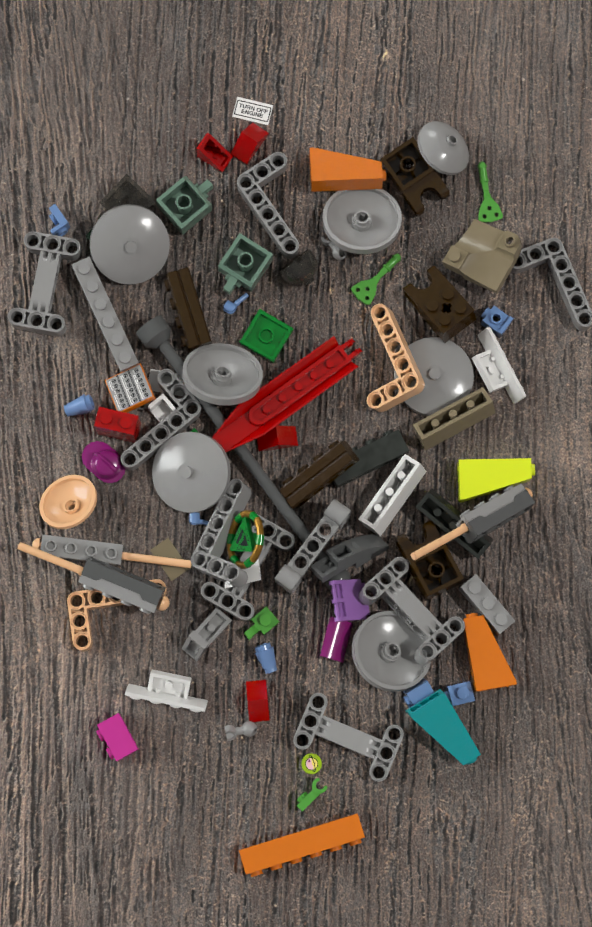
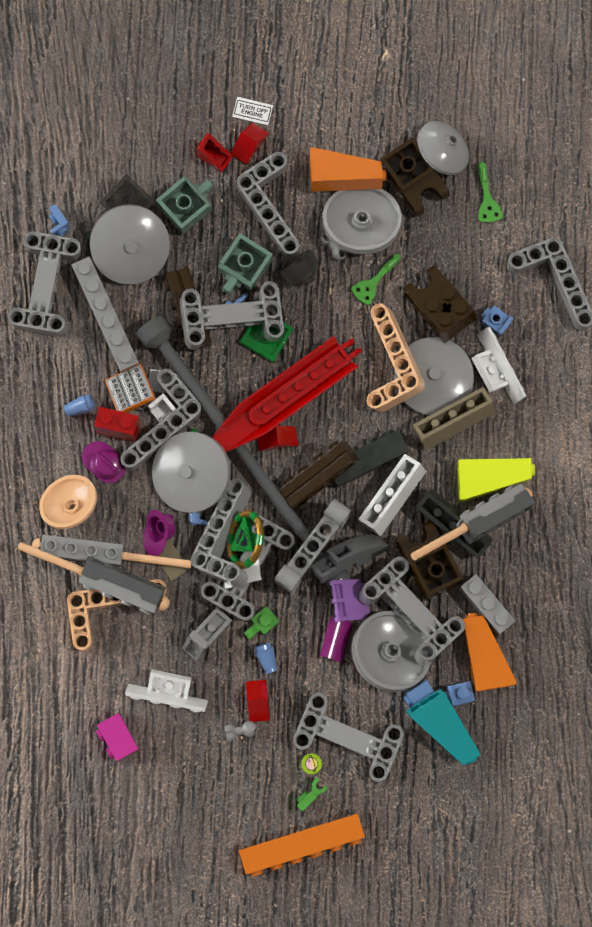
(157, 531): none -> magenta piece
(222, 374): light grey dish -> none
(231, 315): none -> light grey beam
(484, 255): dark tan slope -> none

